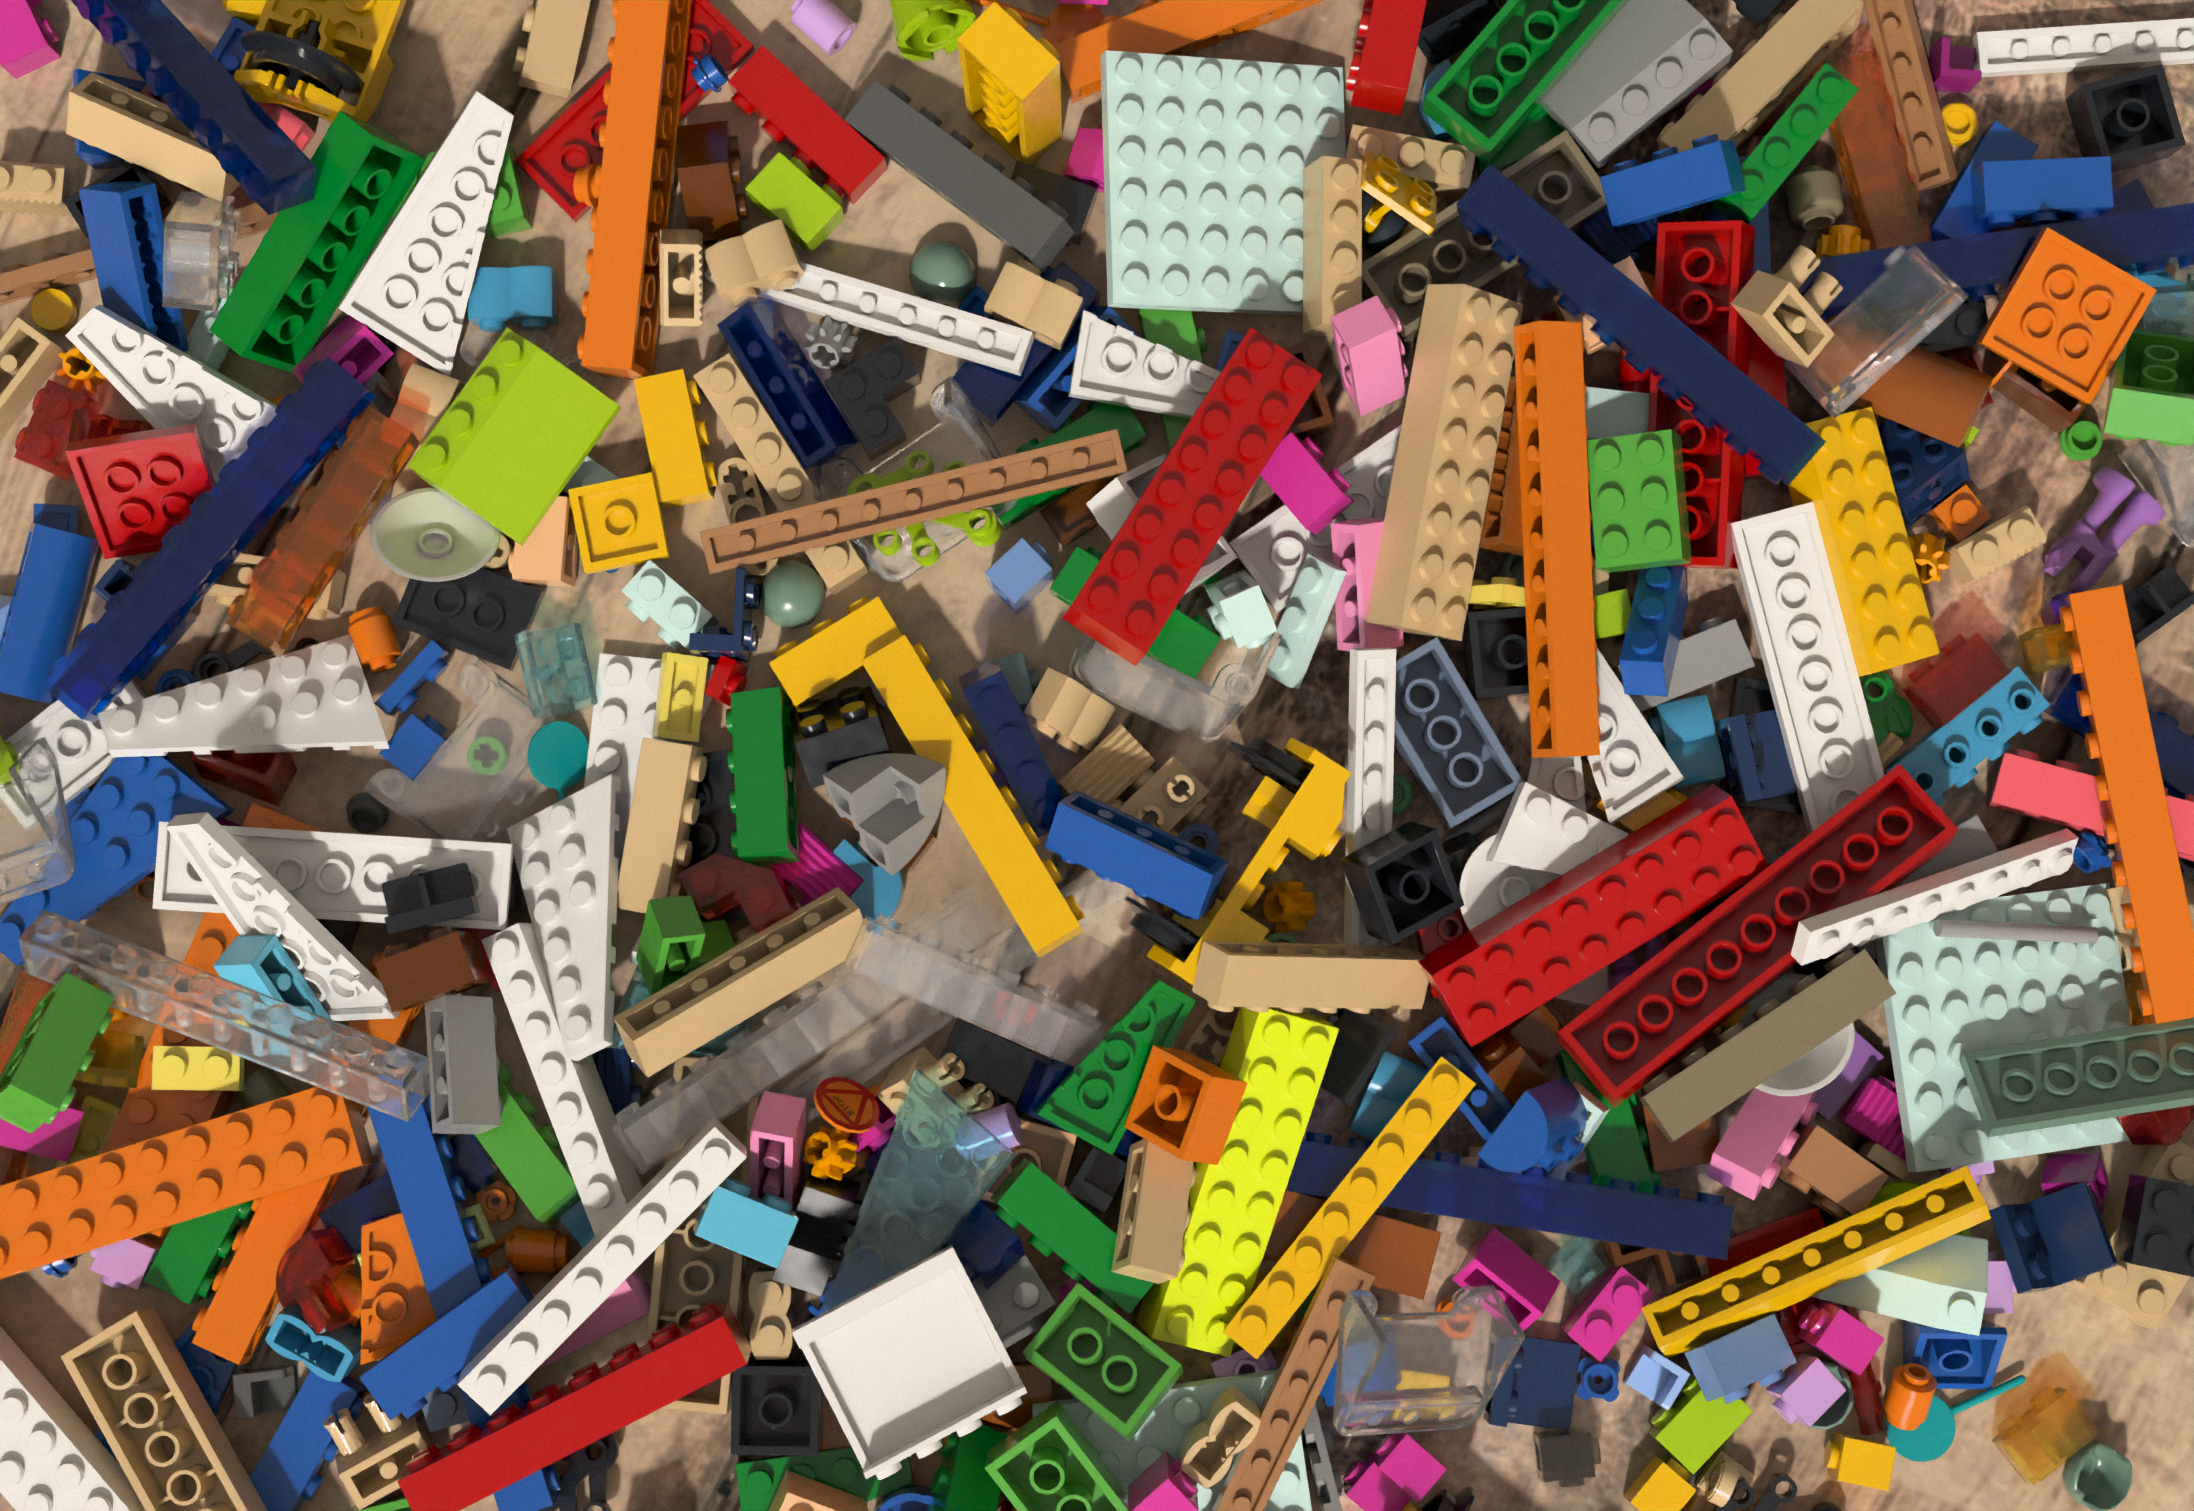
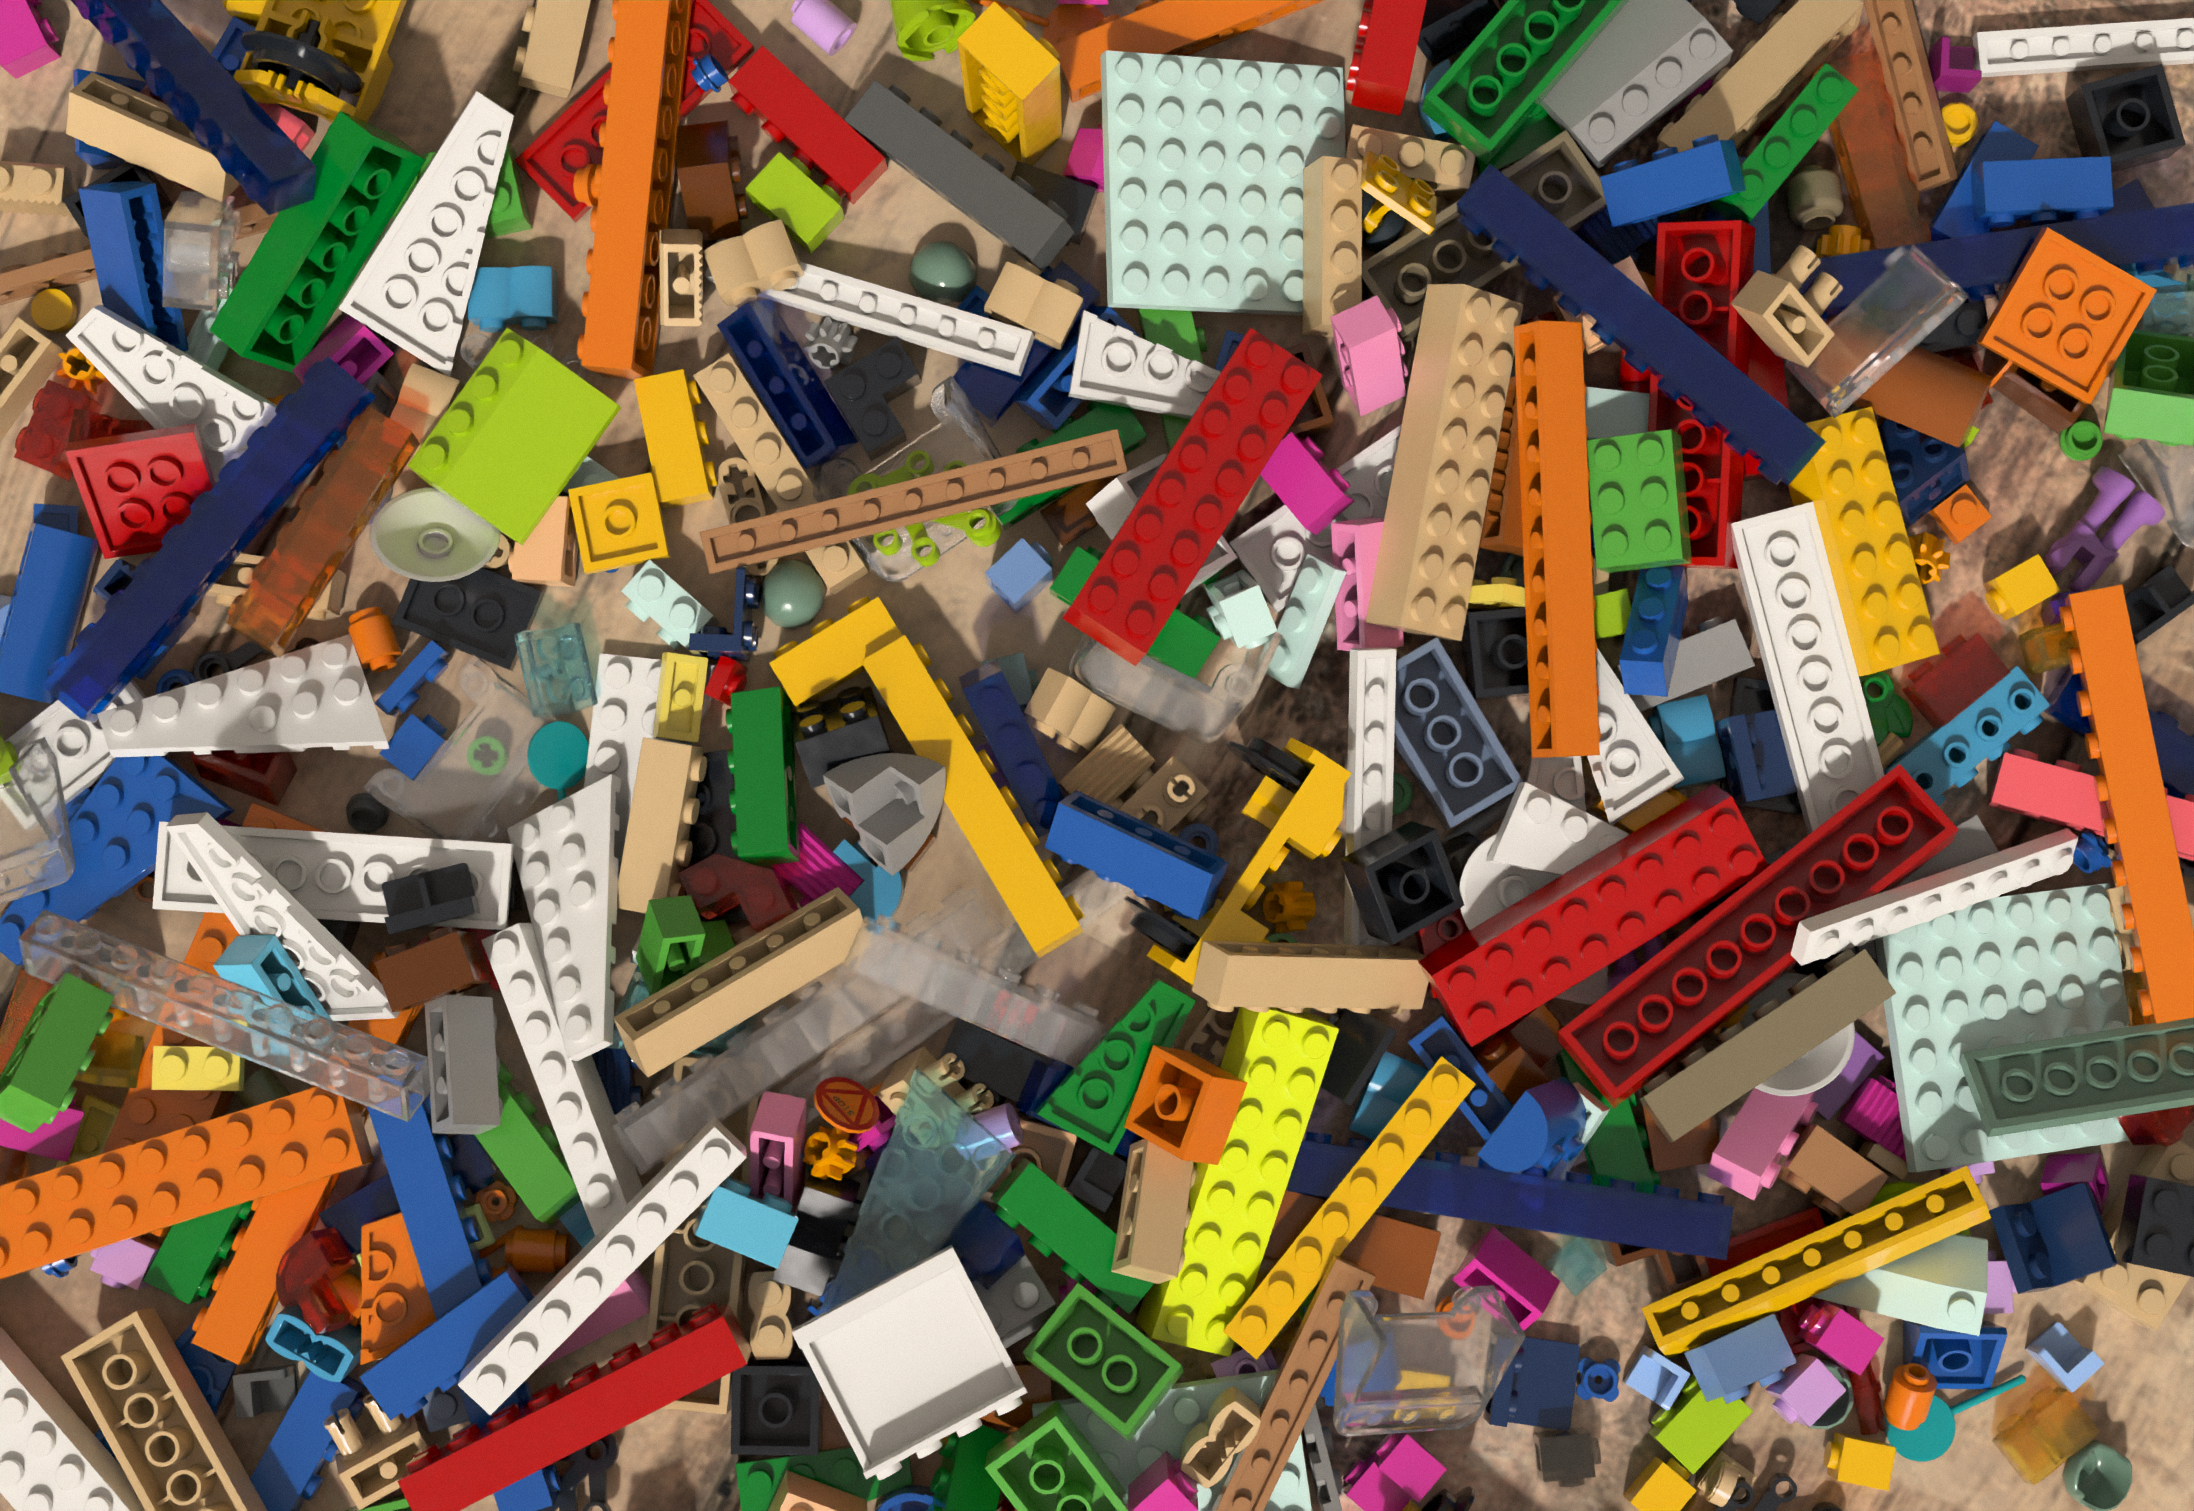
(1607, 1311): dark pink brick -> none
(1995, 546): tan brick -> none
(2015, 931): light grey bar -> none
(2020, 588): none -> yellow brick
(2064, 1357): none -> light blue panel

